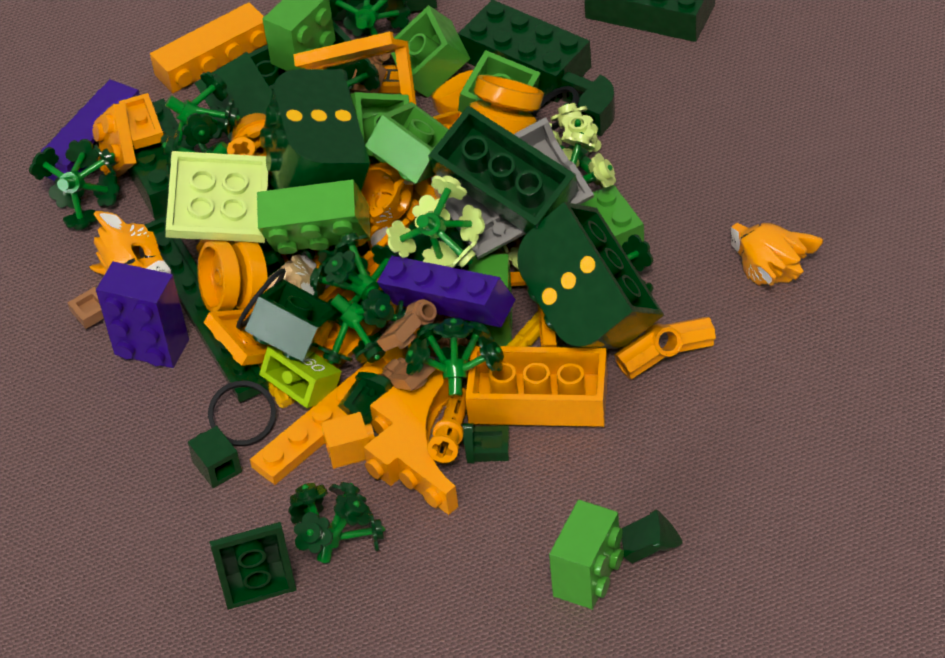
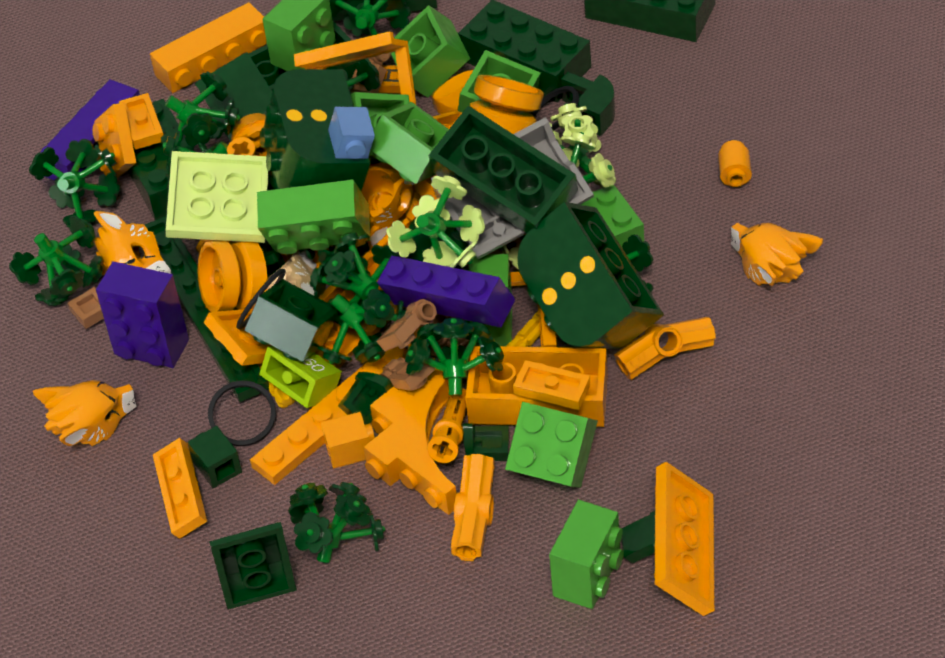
(60, 261): none -> dark green plant
(82, 408): none -> light orange piece
(179, 488): none -> light orange plate
(351, 132): none -> medium blue brick
(473, 507): none -> light orange piece
(551, 385): none -> light orange plate
(551, 445): none -> bright green brick
(684, 539): none -> light orange plate
(734, 164): none -> light orange brick

